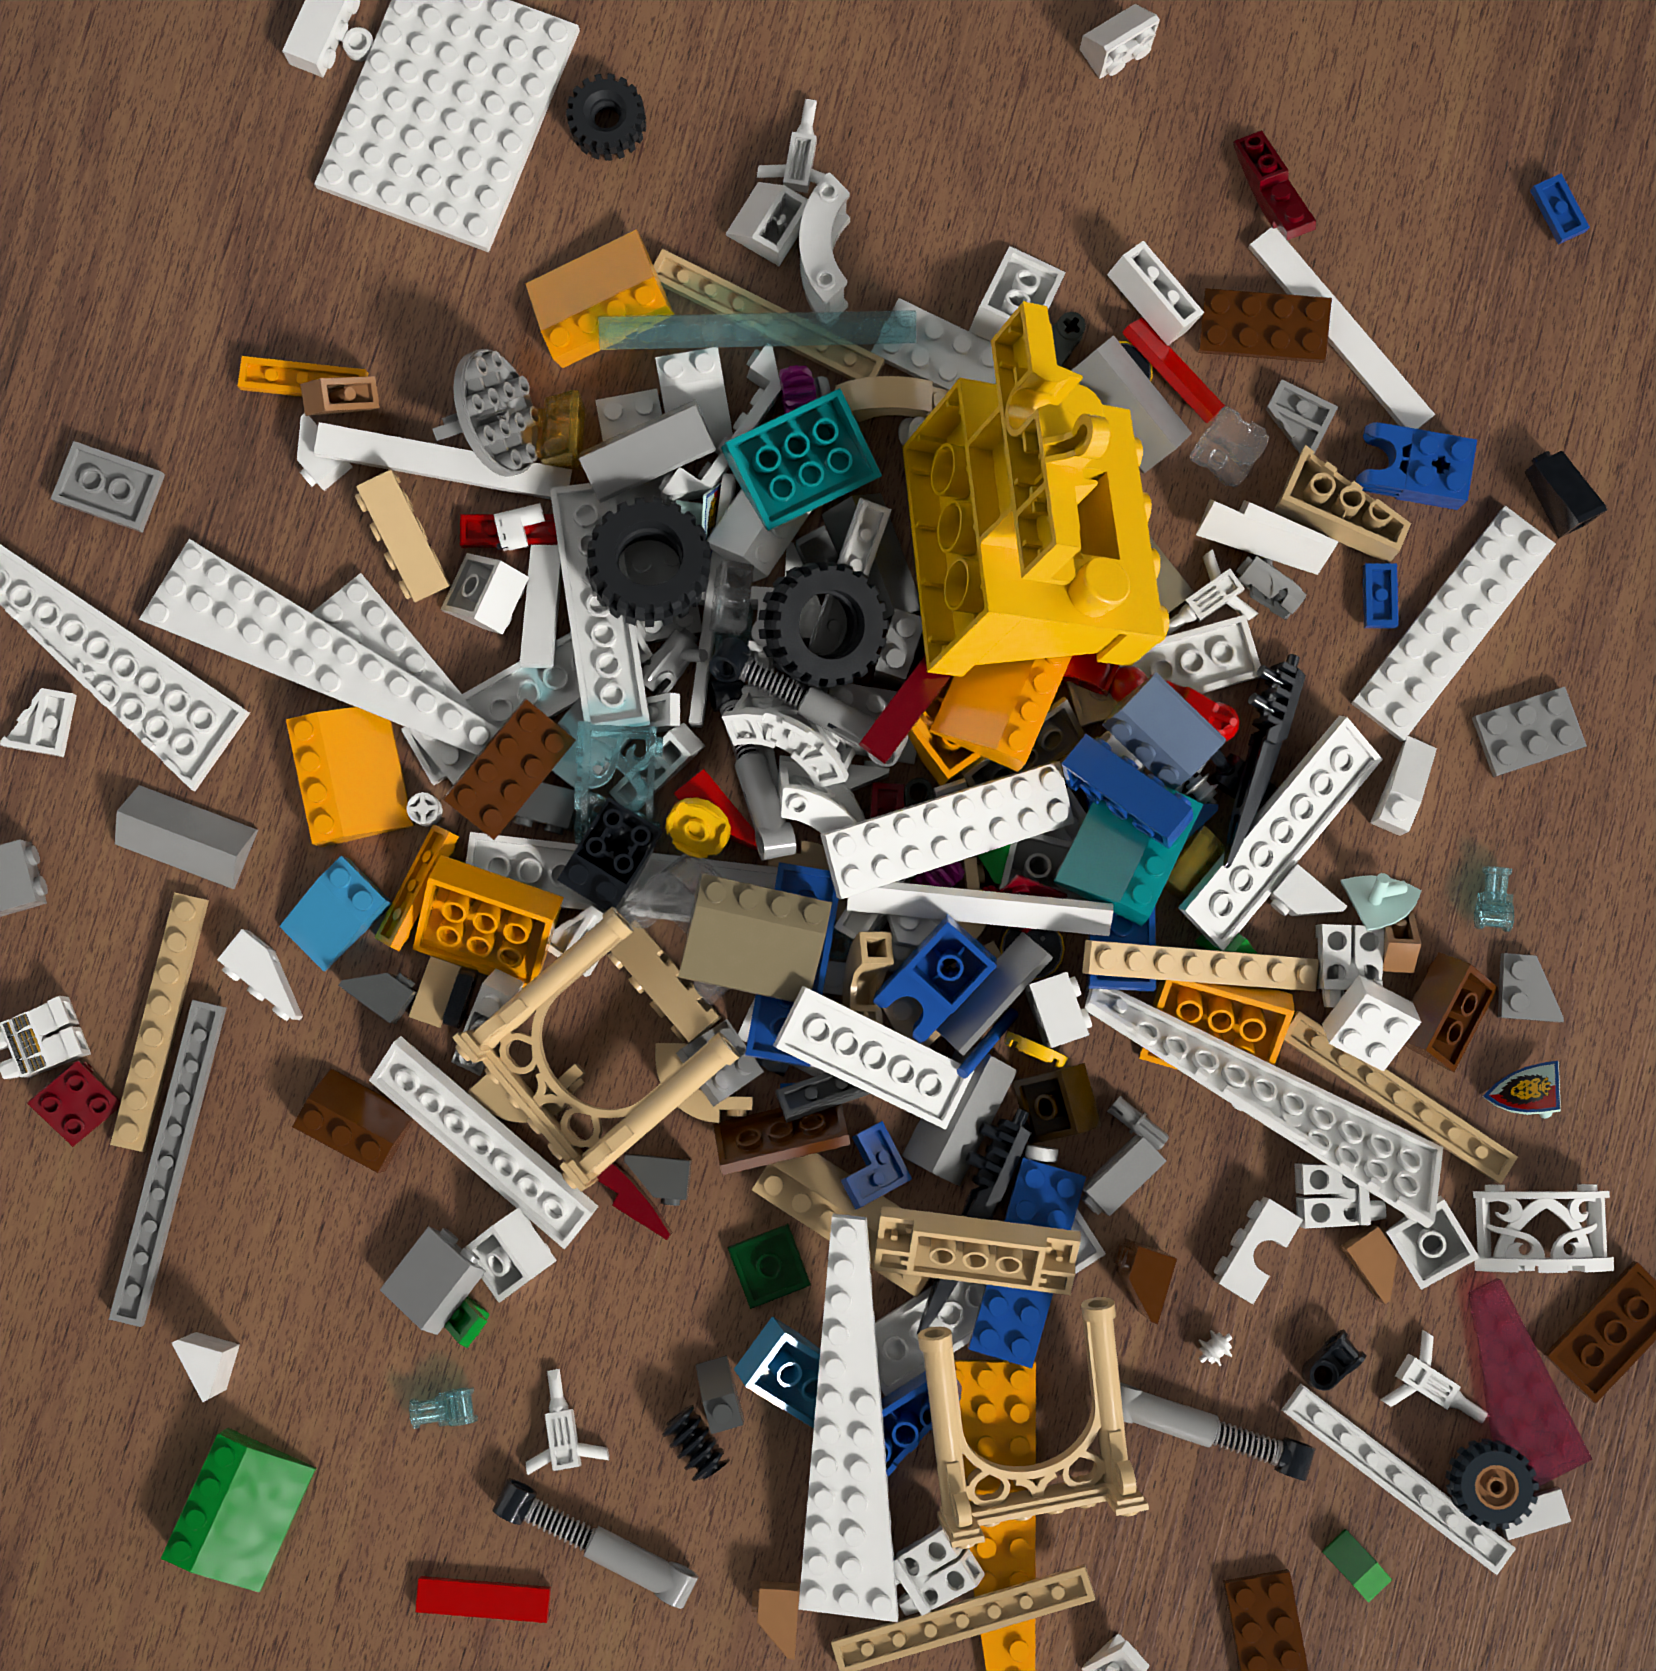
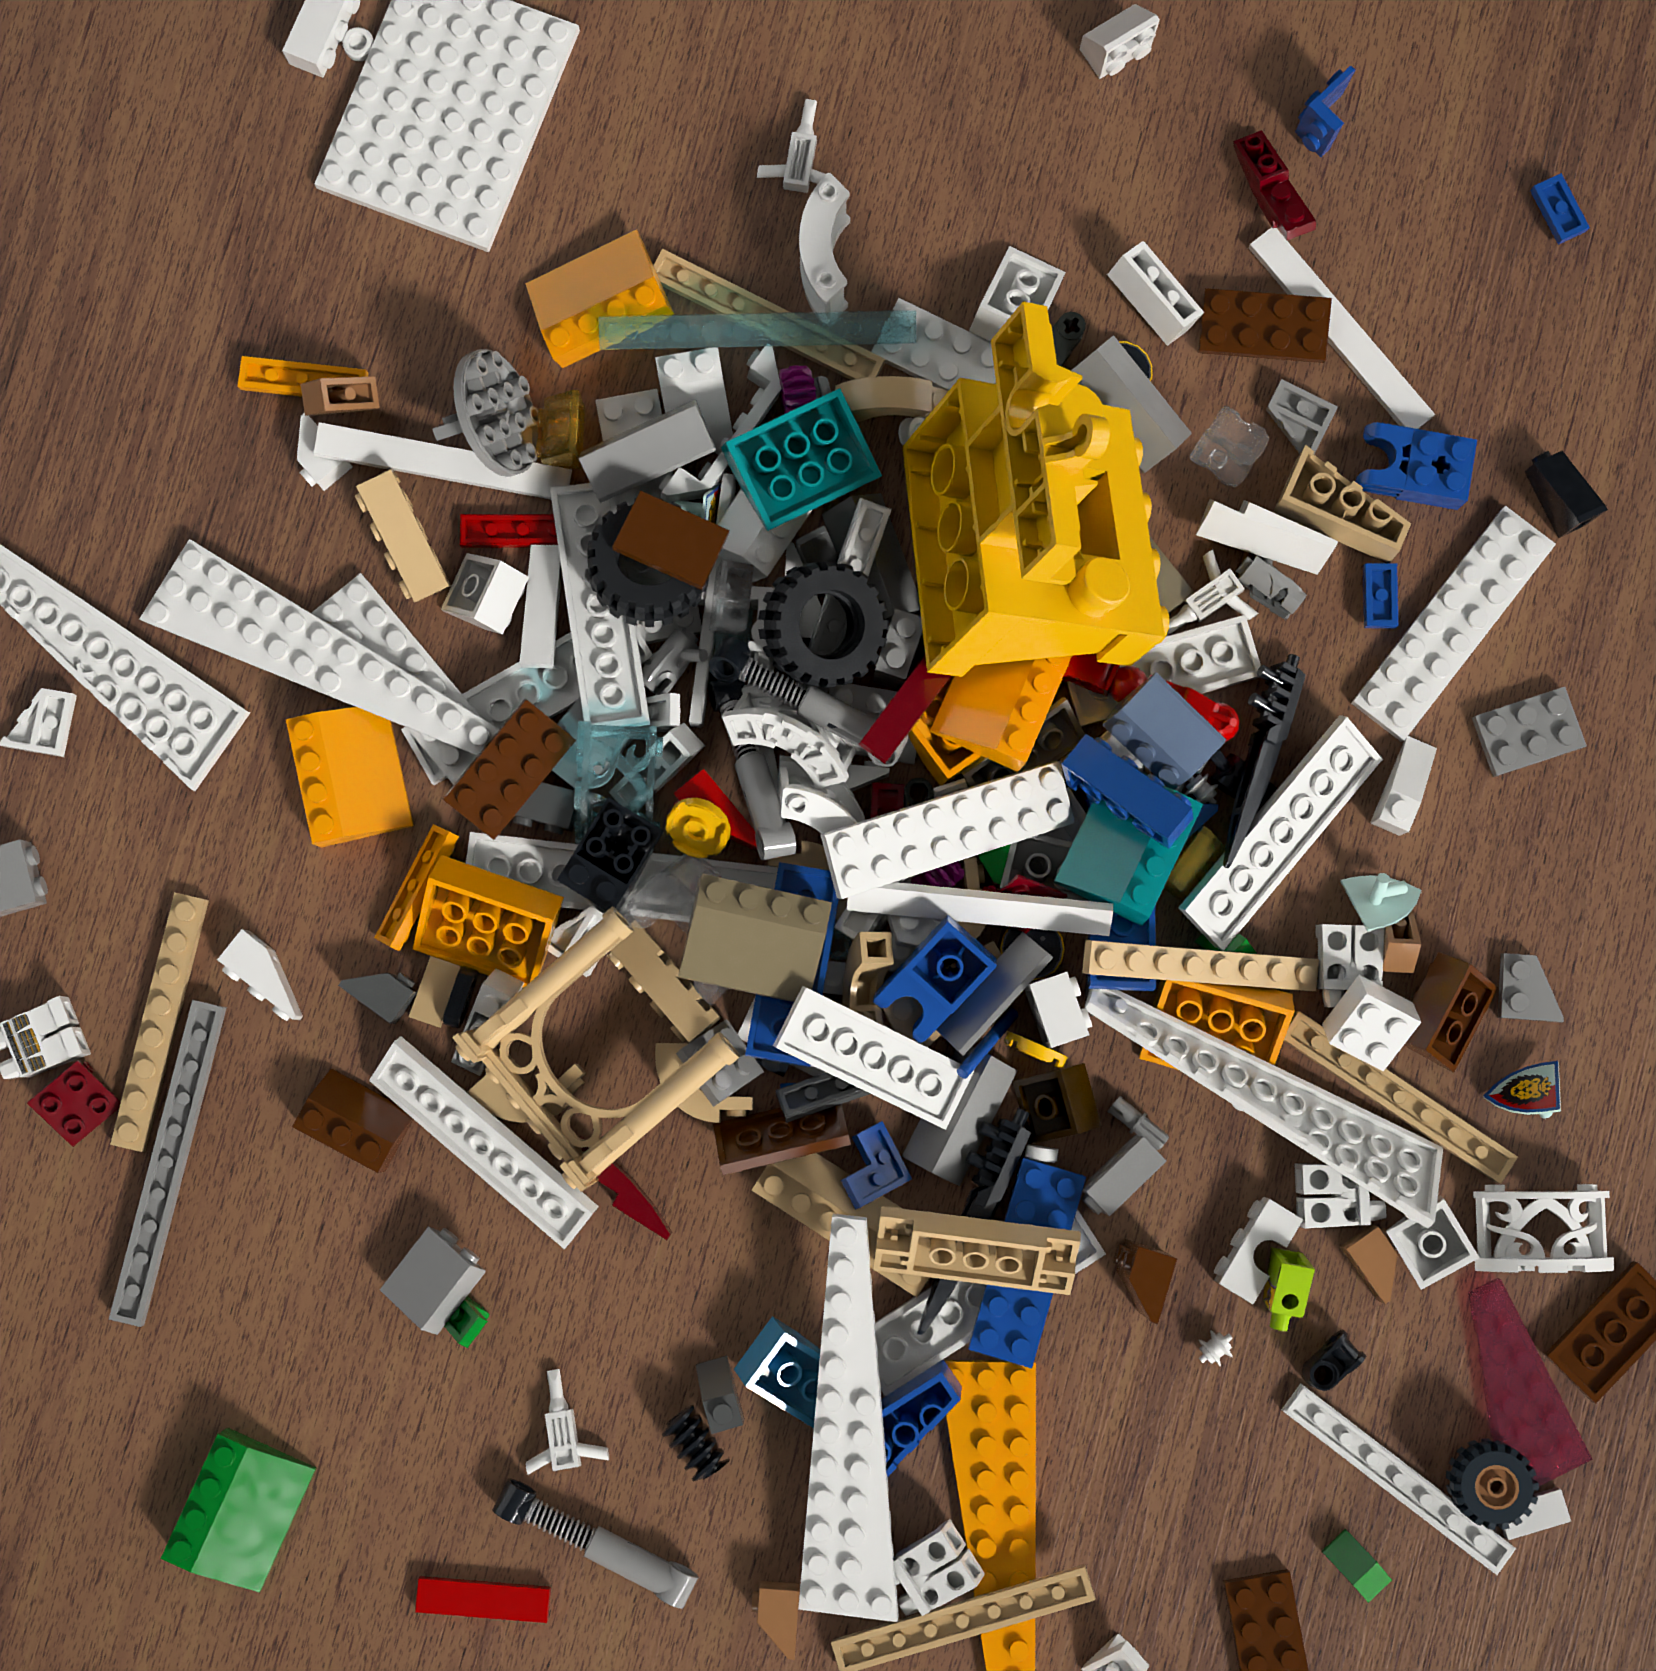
(107, 486): light grey plate -> none
(184, 836): light grey slope -> none
(207, 1362): white slope -> none
(335, 912): dark azure slope -> none
(420, 805): white wheel -> none
(447, 1408): clear light blue connector -> none
(510, 1254): white slope -> none
(511, 526): white piece -> none
(606, 95): black tyre -> none
(662, 1176): dark grey slope -> none
(671, 540): none -> reddish brown tile
(769, 221): white slope -> none
(769, 1266): dark green tile -> none
(1109, 1480): tan arch -> none
(1173, 369): red tile -> none
(1203, 1428): piece -> none
(1287, 1286): none -> lime torso
(1303, 895): white slope -> none
(1317, 122): none -> blue bracket
(1422, 1378): white piece -> none
(1495, 901): clear light blue connector -> none

